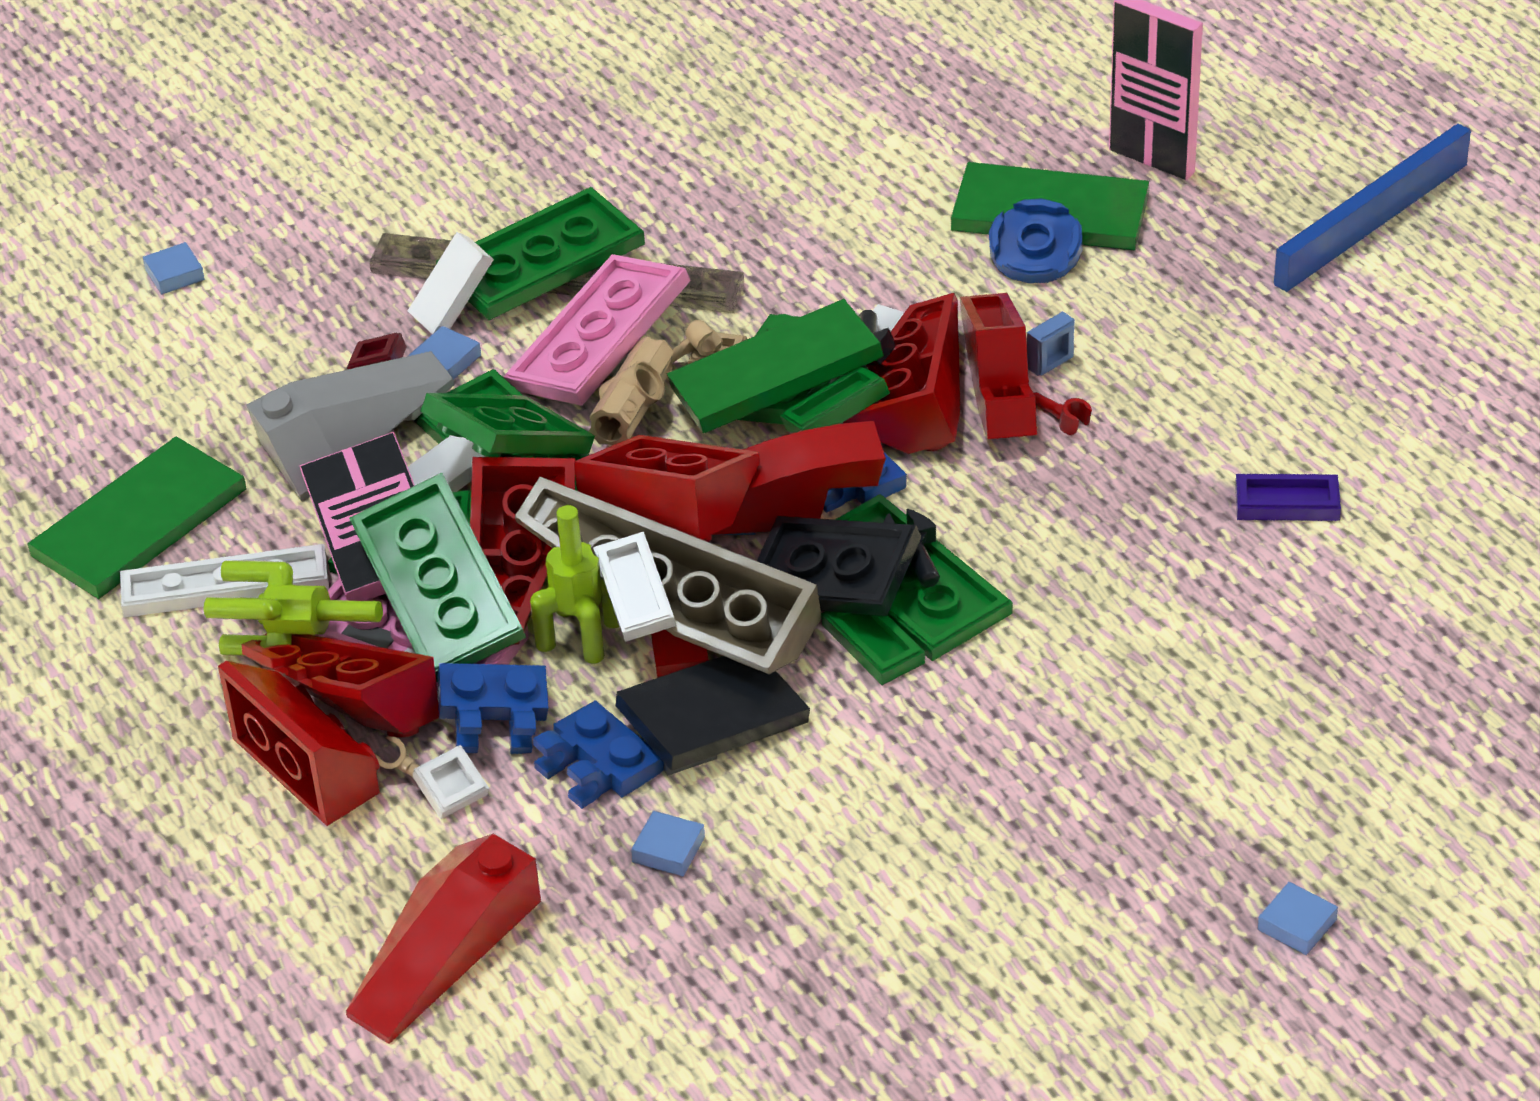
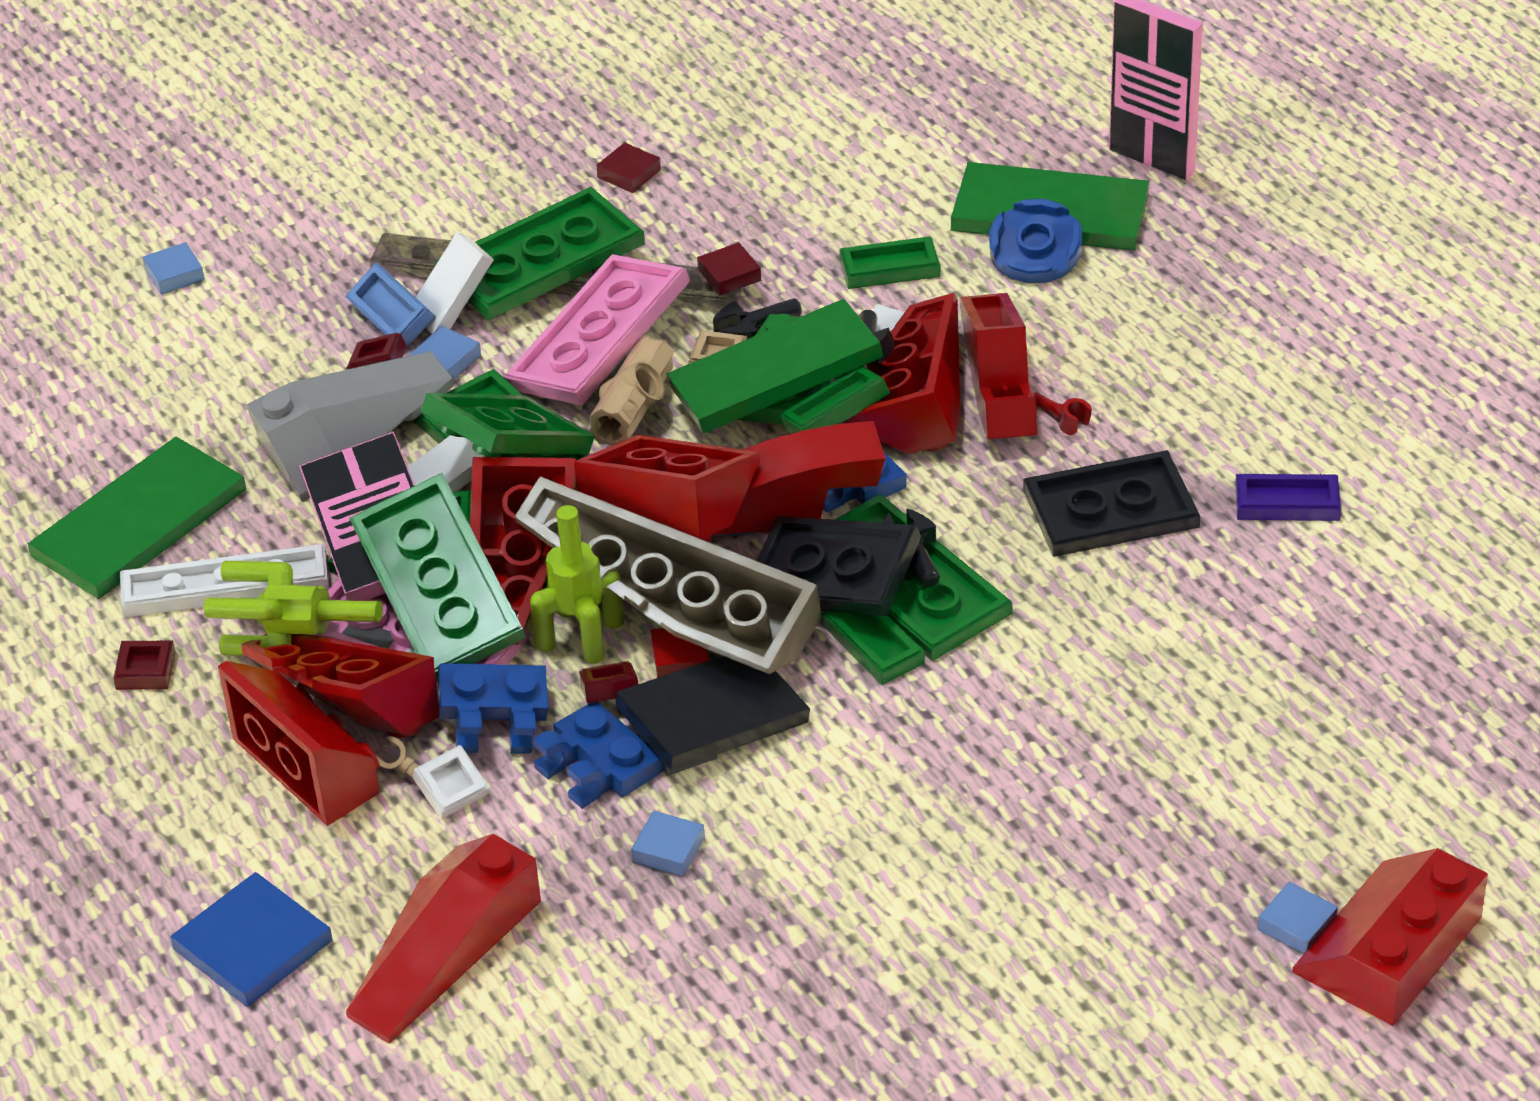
(144, 665): none -> dark red tile
(251, 938): none -> blue tile
(389, 304): none -> medium blue tile
(604, 681): none -> dark red tile
(628, 167): none -> dark red tile
(634, 586): white tile -> none
(698, 337): tan hand -> none
(729, 268): none -> dark red tile
(736, 321): none -> black bar
(889, 262): none -> green tile
(1050, 344): medium blue tile -> none
(1111, 503): none -> black tile
(1371, 207): blue tile -> none
(1396, 932): none -> red slope

